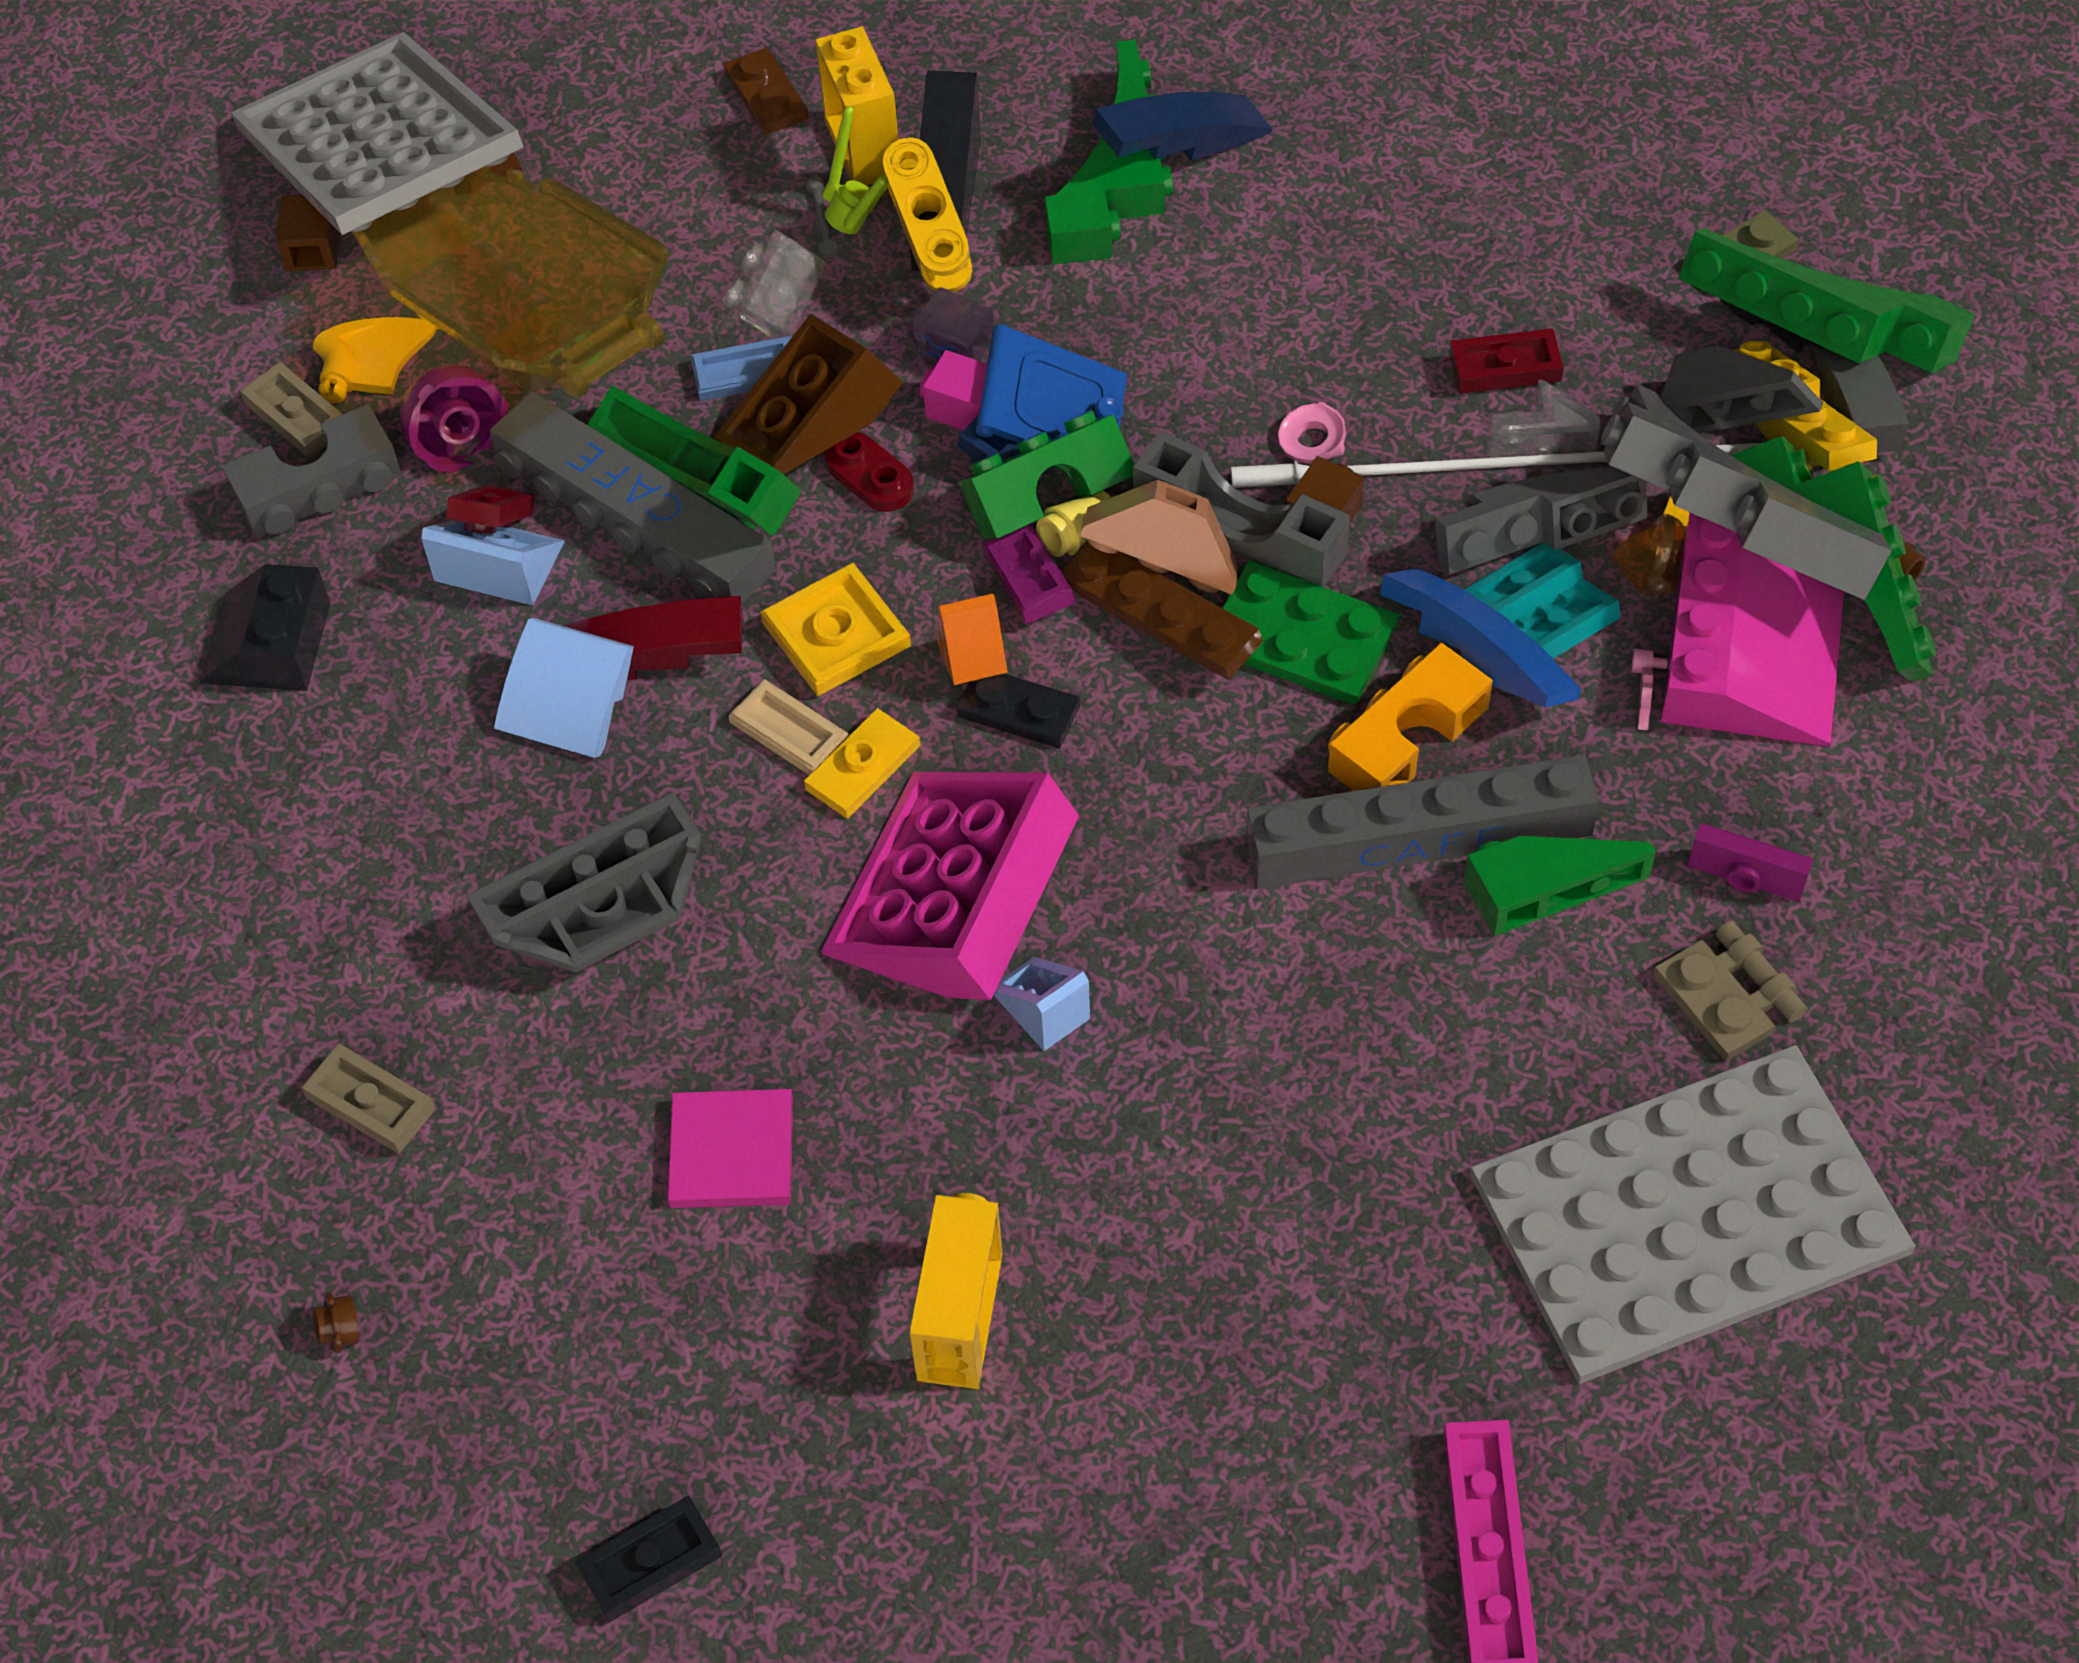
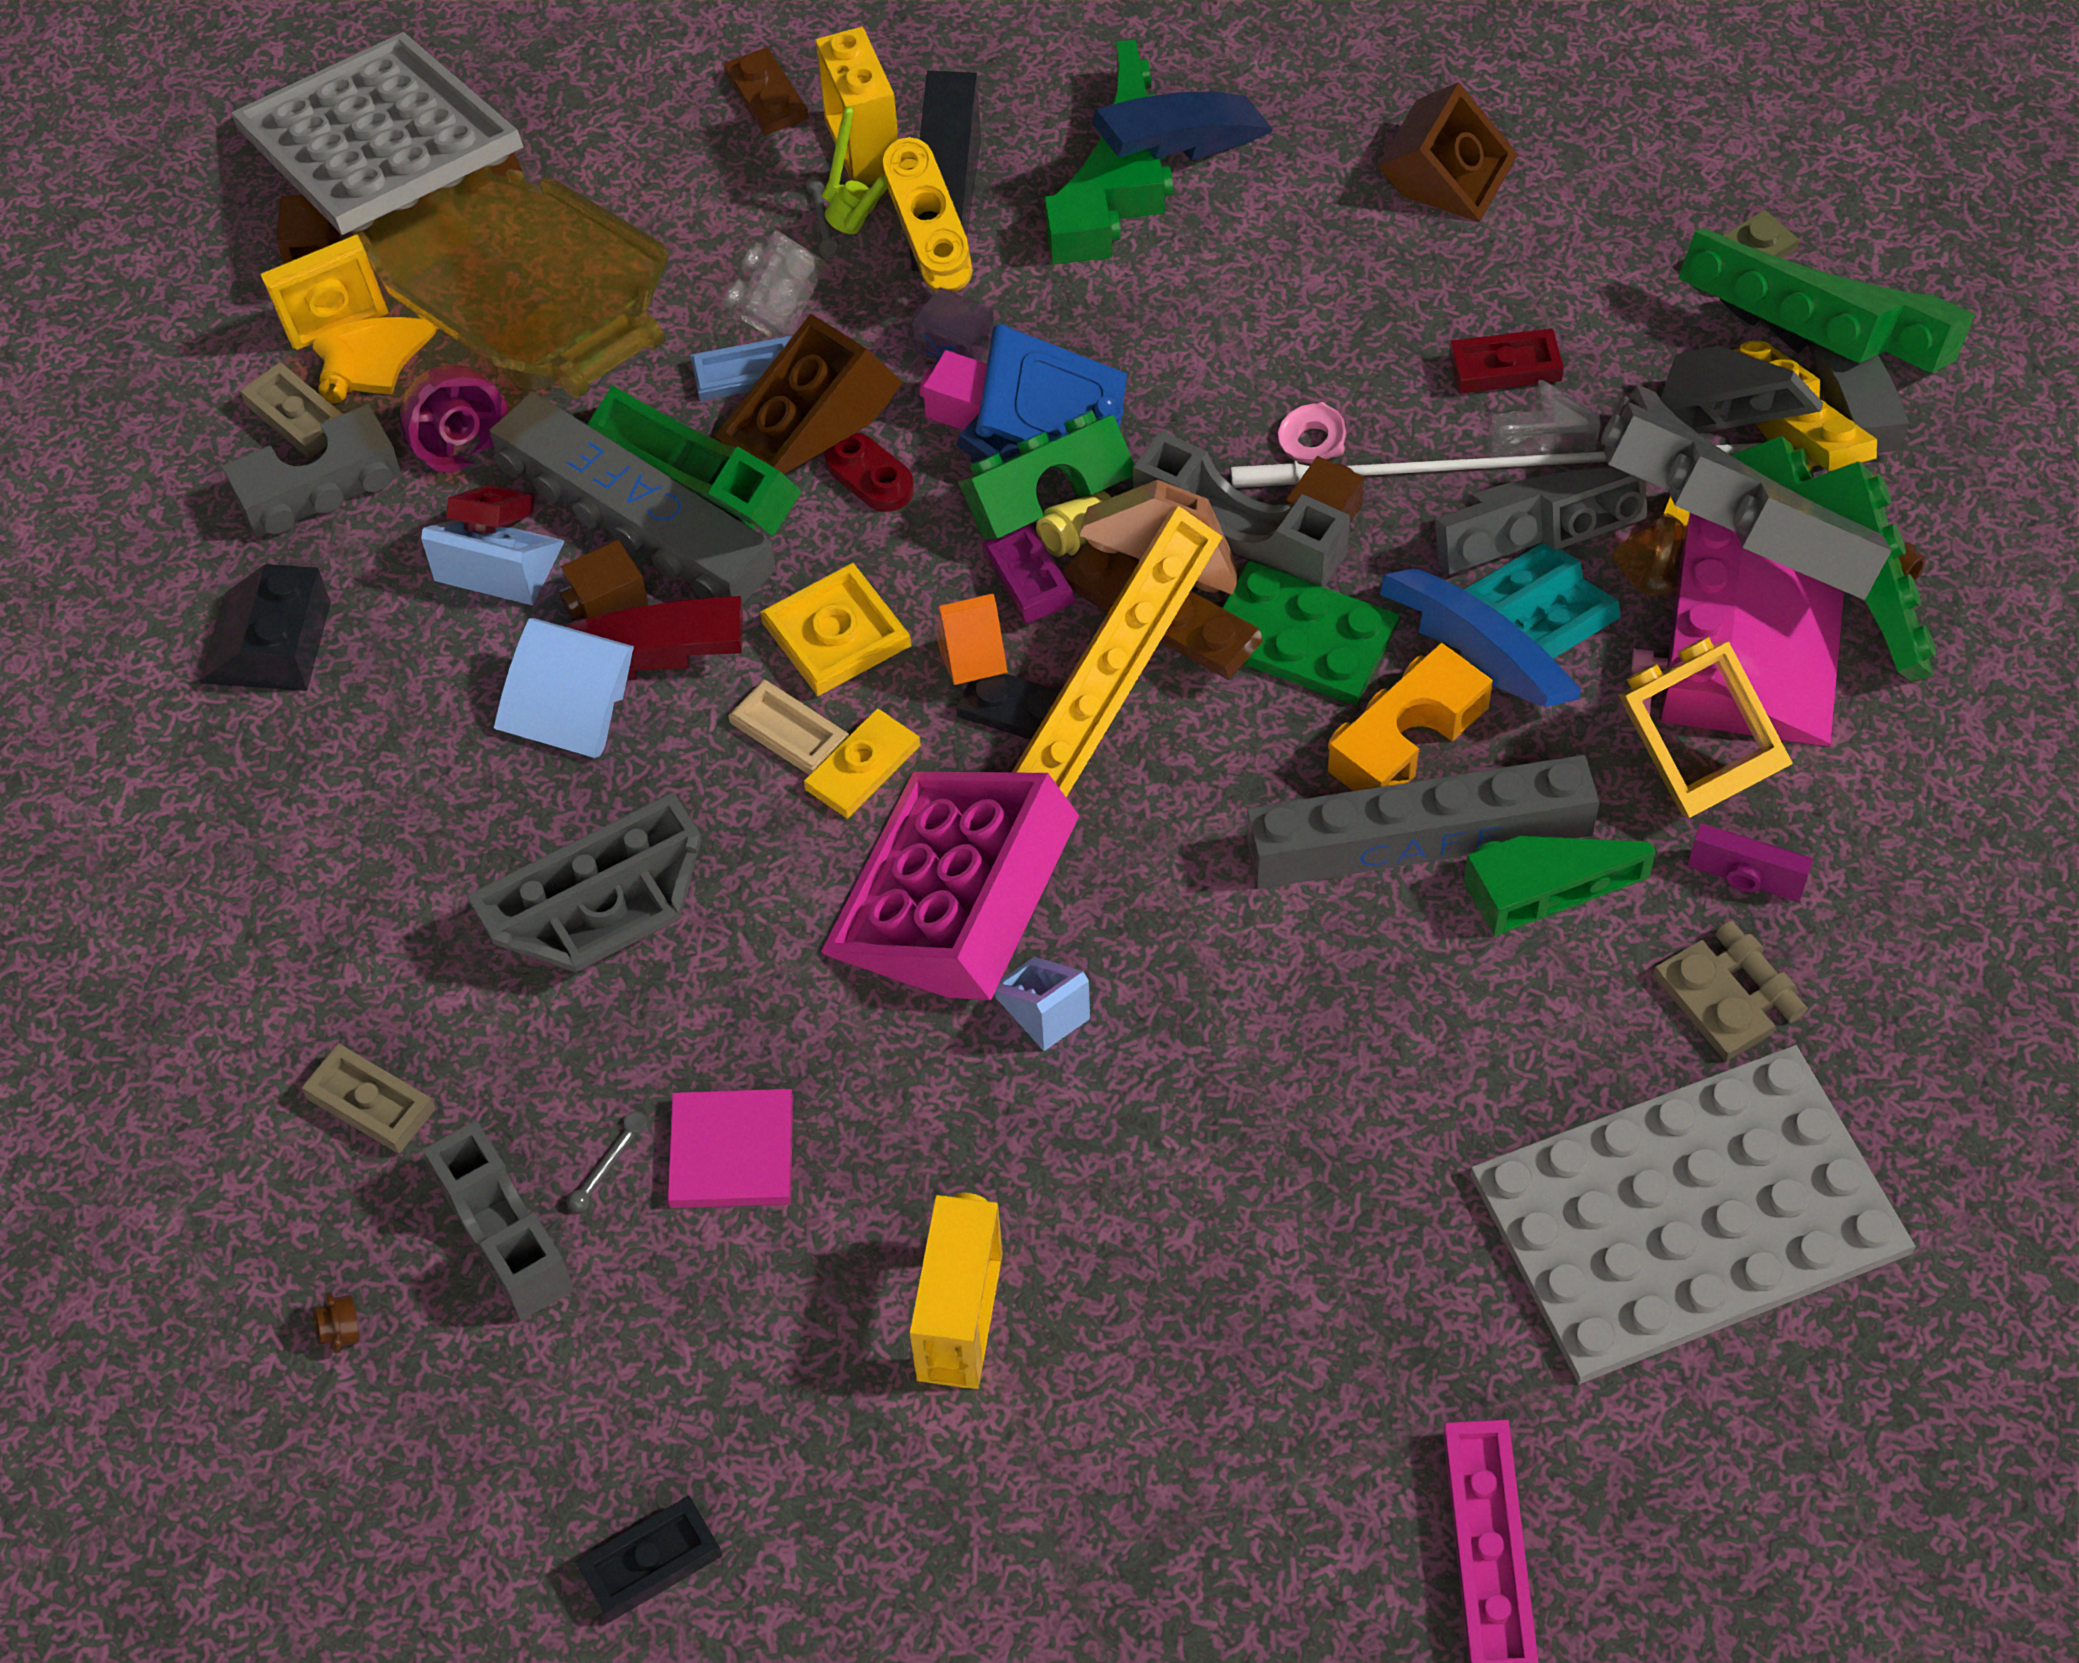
(324, 291): none -> yellow plate
(497, 1221): none -> dark grey arch
(602, 583): none -> reddish brown brick
(634, 1124): none -> dark grey hinge
(1120, 649): none -> yellow plate
(1448, 154): none -> reddish brown slope
(1731, 778): none -> yellow window

